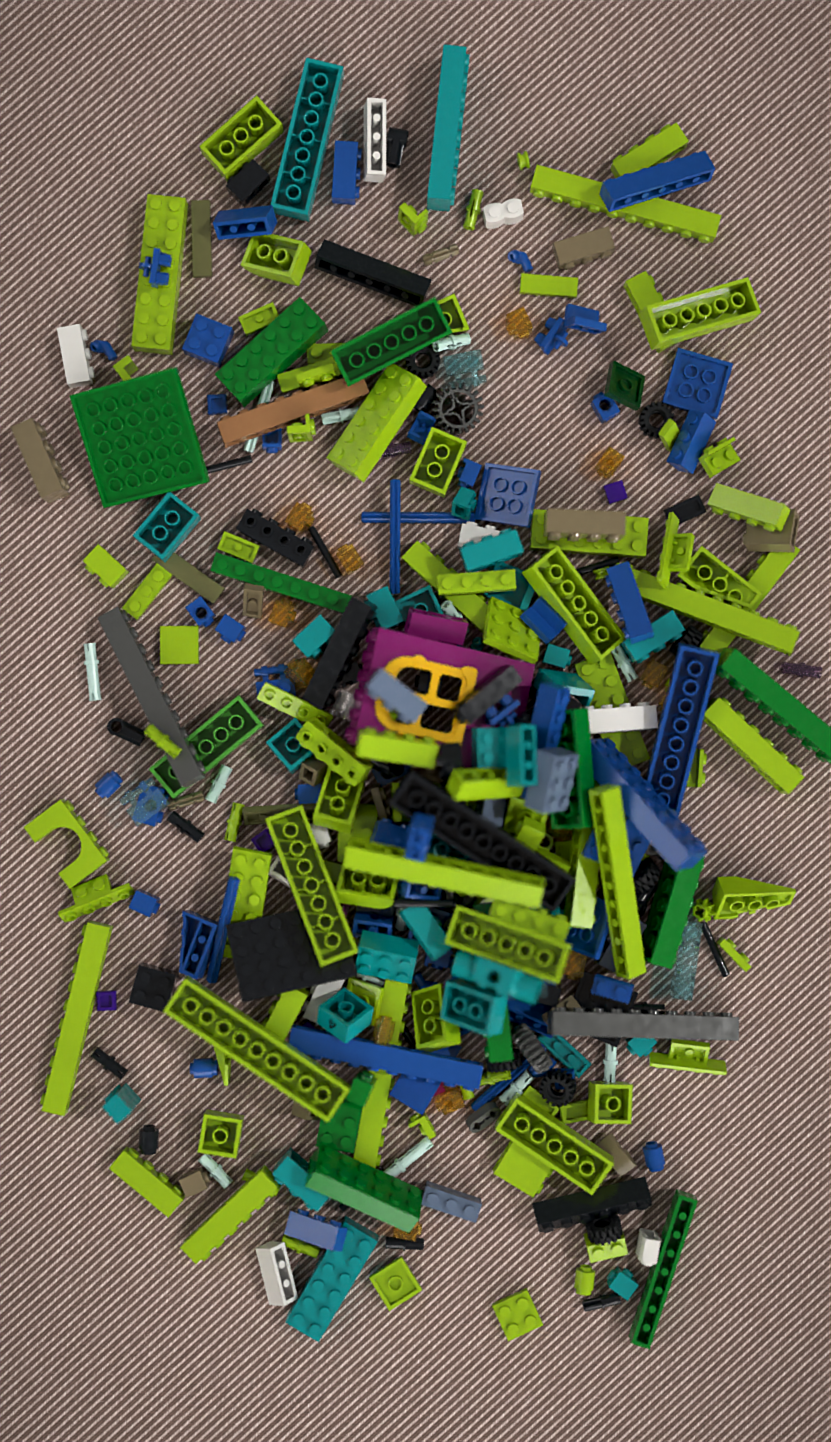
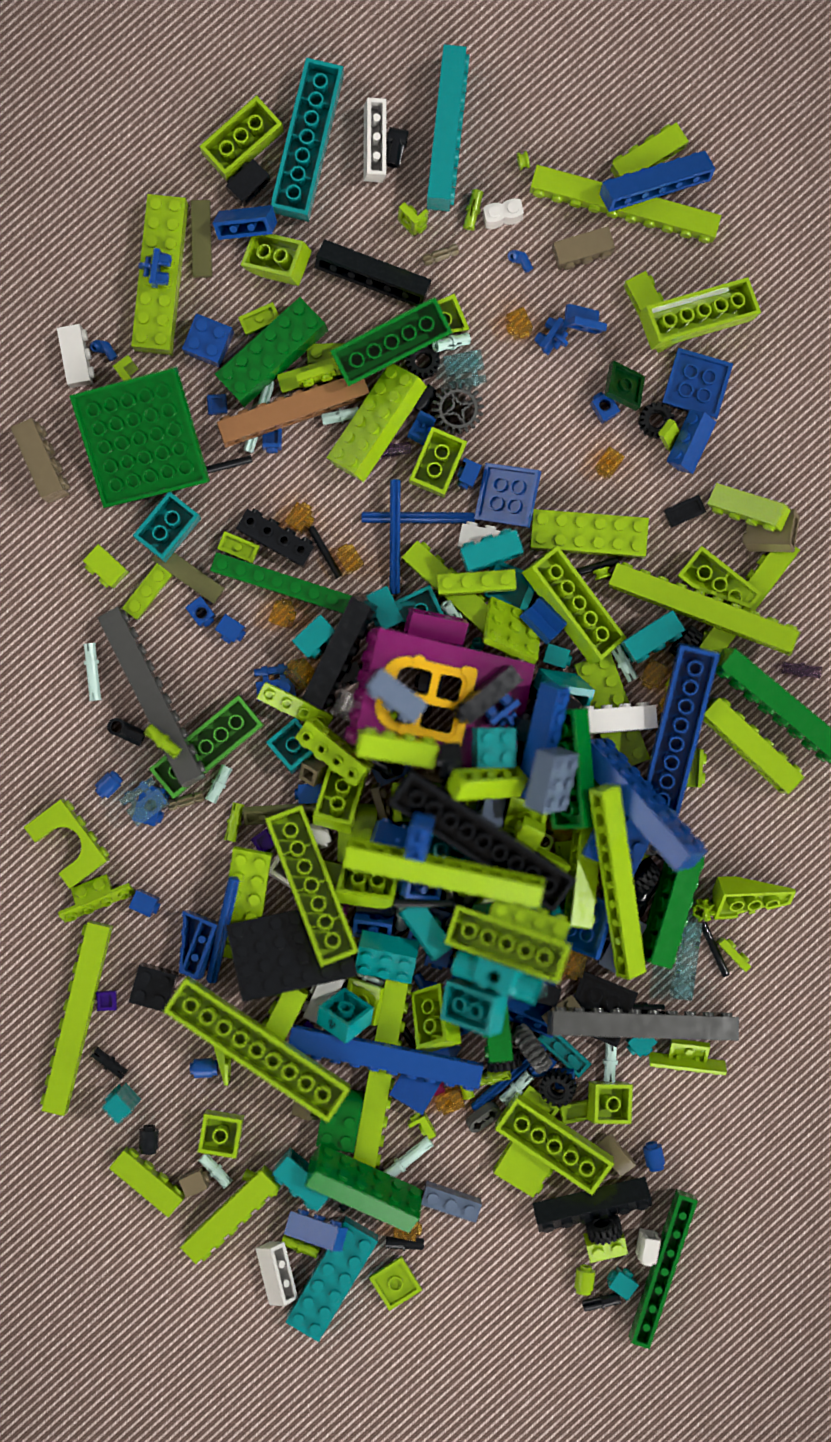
(179, 645): lime tile -> none
(185, 826): black pin -> none
(253, 600): dark tan plate -> none
(301, 433): lime bracket -> none
(346, 172): blue brick -> none
(361, 1088): green brick -> none
(383, 1030): clear yellow brick -> none
(464, 503): teal brick -> none
(517, 1314): lime plate -> none
(521, 755): teal brick -> none
(548, 285): lime tile -> none
(584, 524): dark tan brick -> none
(612, 988): blue brick -> none
(615, 492): dark purple tile -> none
(629, 602): blue brick -> none
(676, 551): lime bracket -> none
(719, 458): lime bracket -> none

